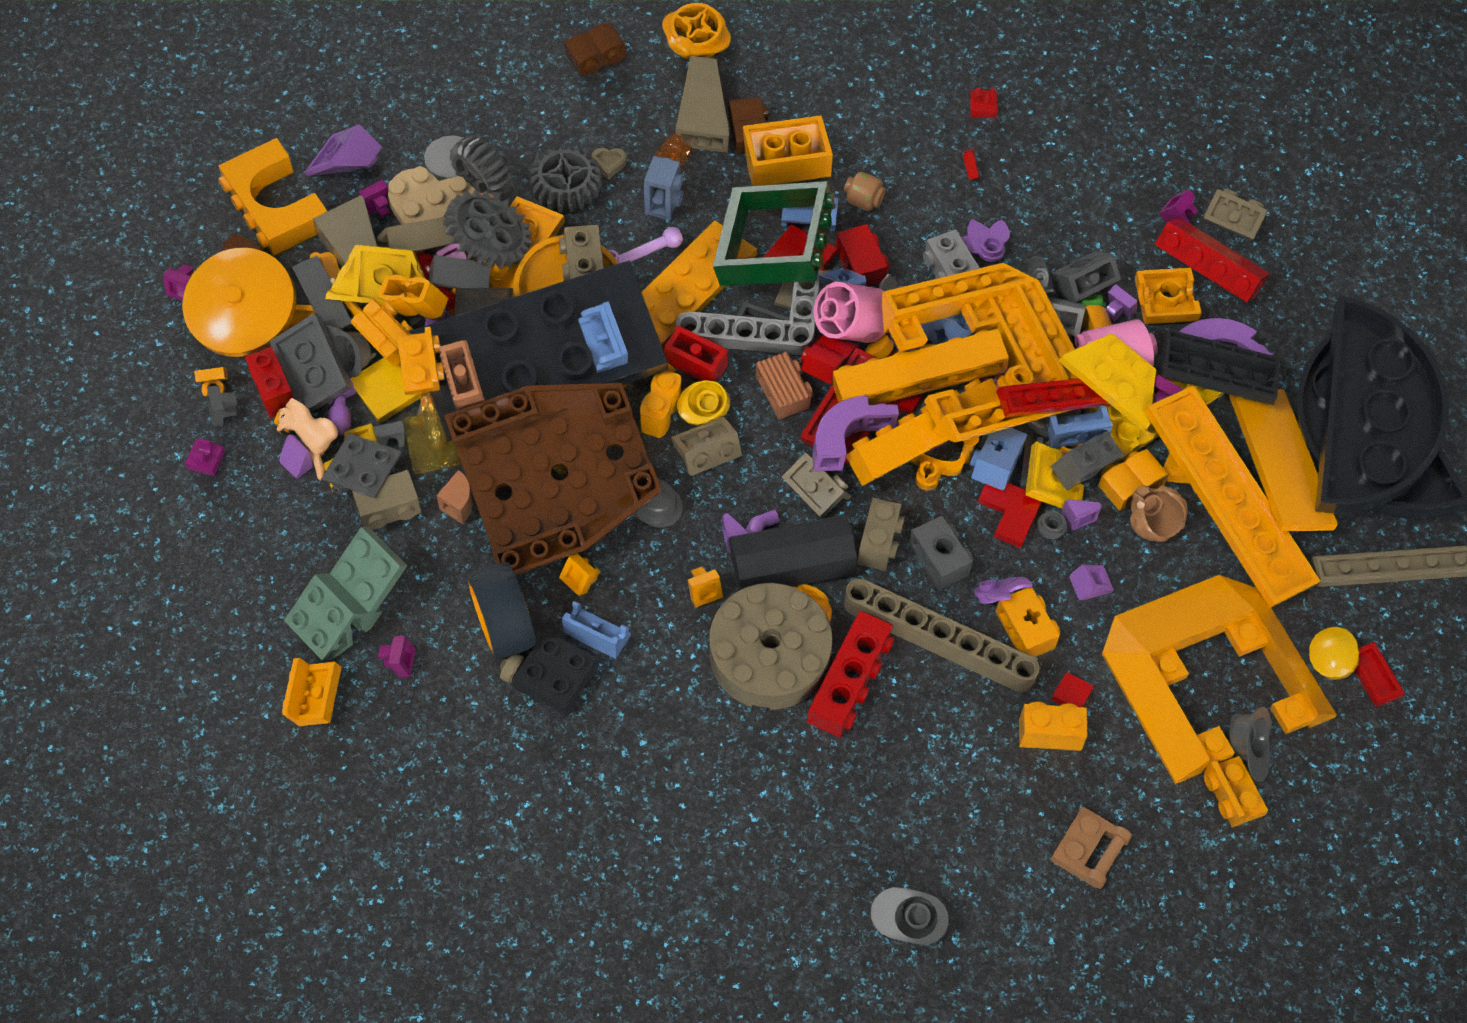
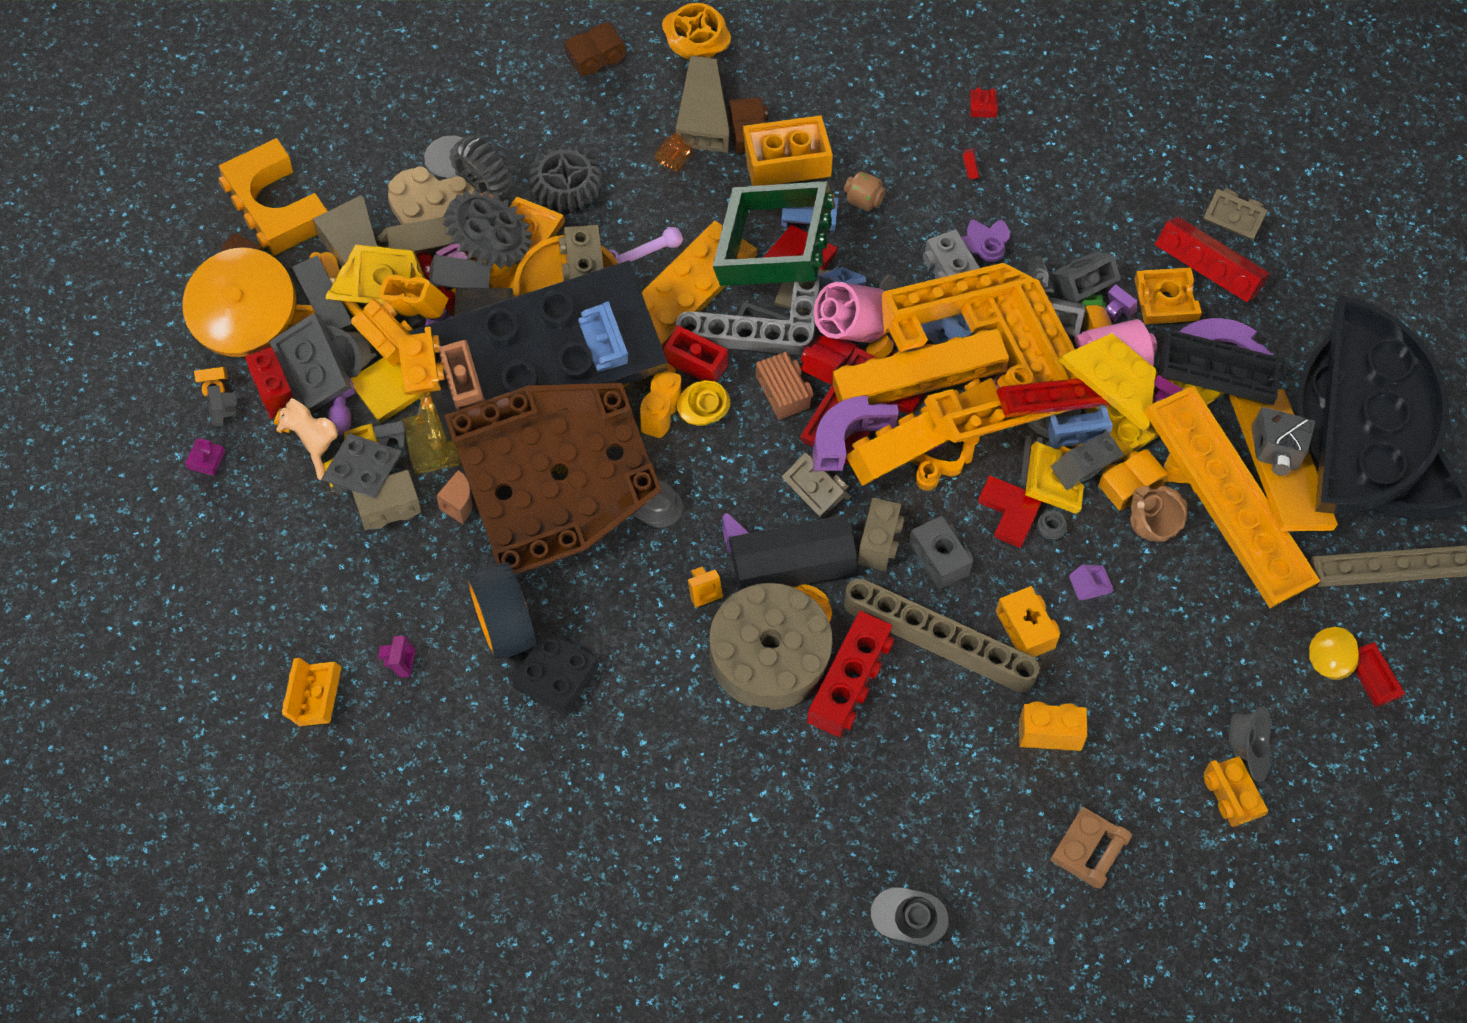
(176, 281): magenta tile -> none
(295, 457): medium lavender slope -> none
(345, 152): medium lavender slope -> none
(346, 596): sand green piece -> none
(376, 198): magenta tile -> none
(510, 667): dark tan tile -> none
(578, 574): light orange tile -> none
(595, 631): medium blue hinge -> none
(610, 161): dark tan tile -> none
(663, 188): sand blue brick -> none
(707, 445): dark tan bracket -> none
(762, 521): medium lavender arm -> none
(861, 254): red brick -> none
(993, 591): medium lavender plate -> none
(997, 457): medium blue brick -> none
(1072, 691): red tile -> none
(1080, 513): medium lavender slope -> none
(1145, 663): light orange slope -> none
(1179, 206): magenta tile -> none
(1281, 439): none -> dark grey torso

